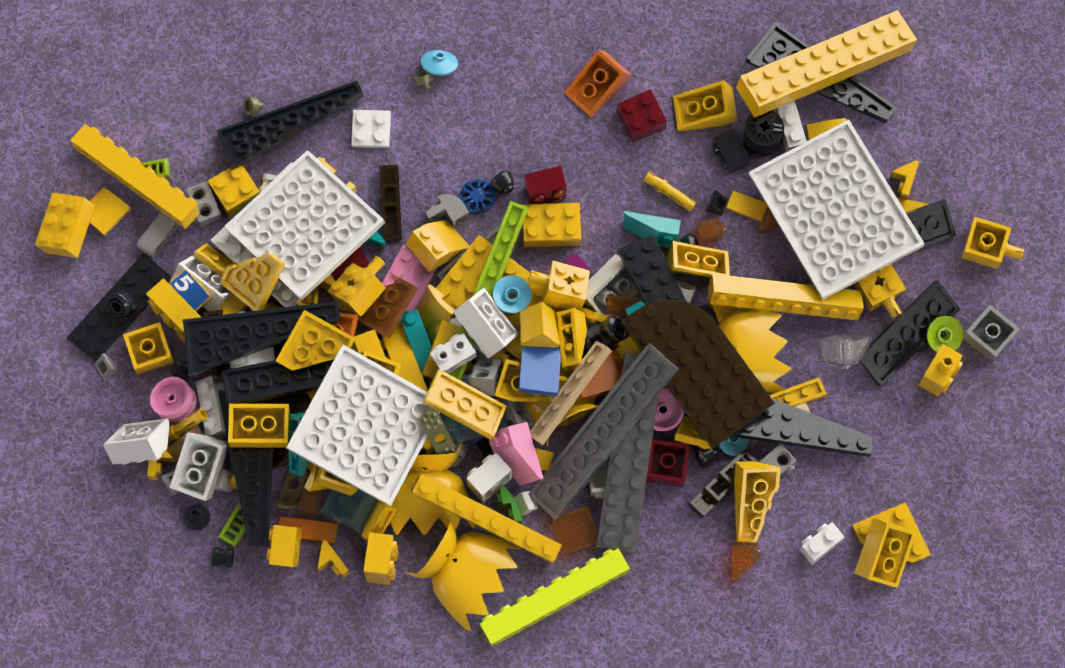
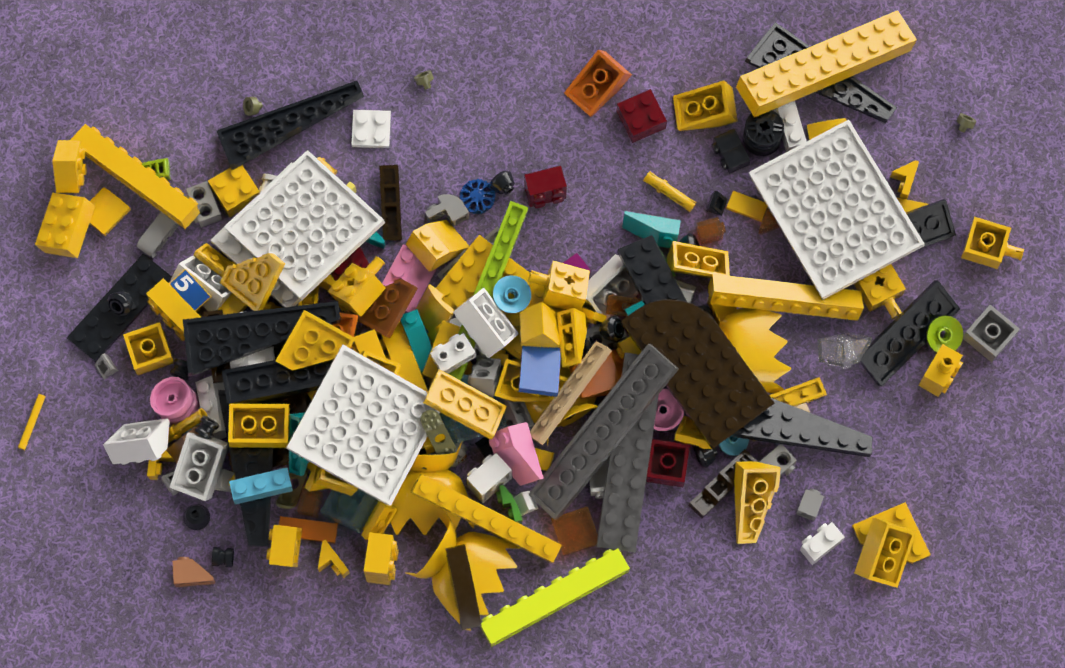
(31, 421): none -> yellow bar
(69, 166): none -> yellow brick
(189, 573): none -> nougat slope
(207, 427): none -> black wheel
(231, 521): lime slope -> none
(260, 486): none -> medium azure brick
(439, 62): medium azure dish -> none
(463, 586): none -> dark brown slope
(552, 225): yellow brick -> none
(743, 558): clear orange slope -> none
(810, 504): none -> light grey brick
(965, 122): none -> olive tile

